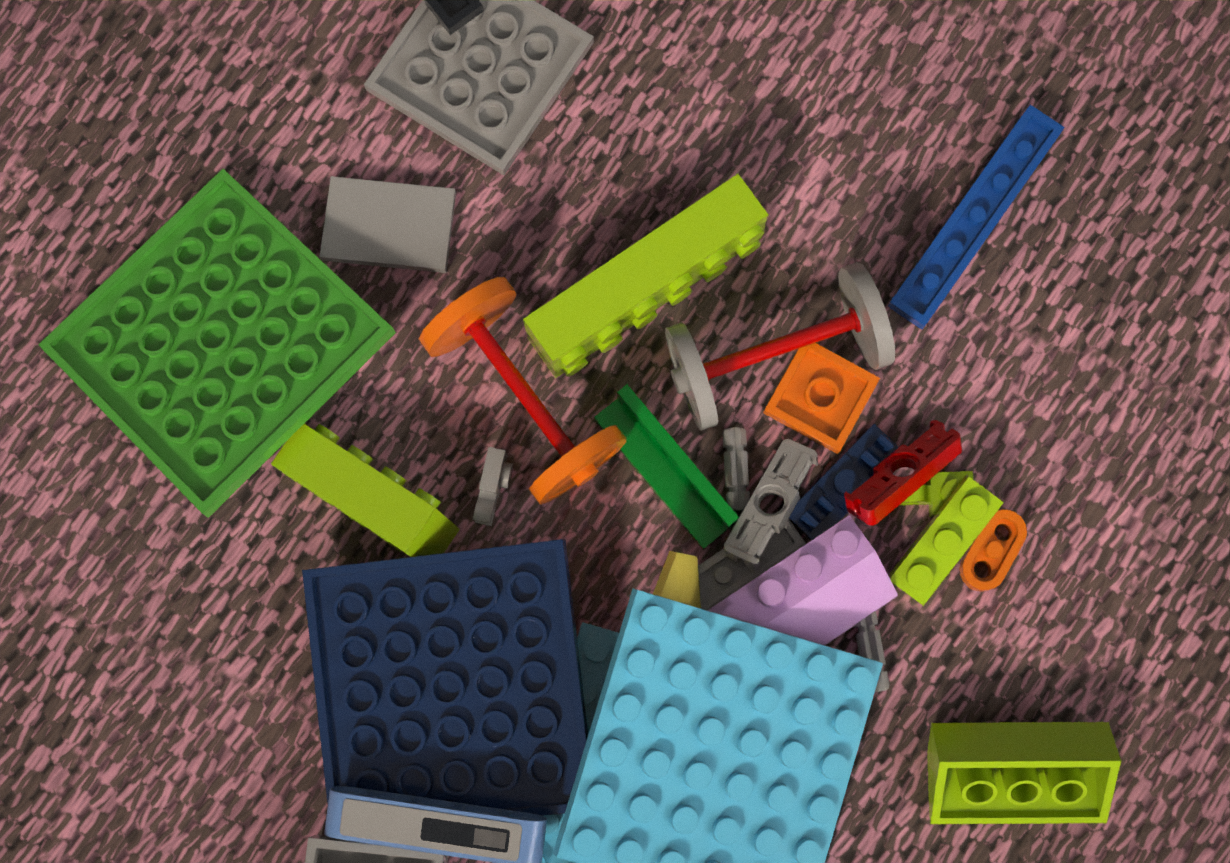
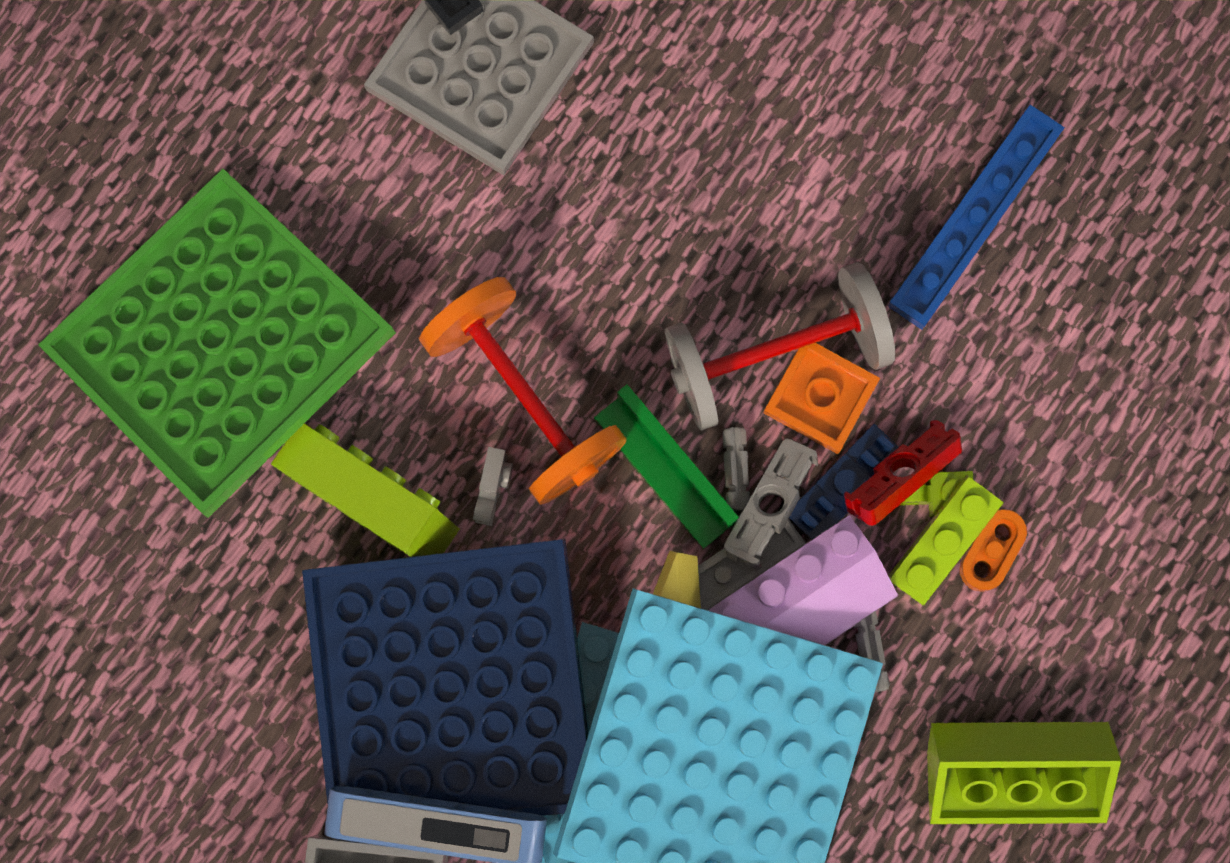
(388, 224): light grey tile -> none
(647, 277): lime brick -> none

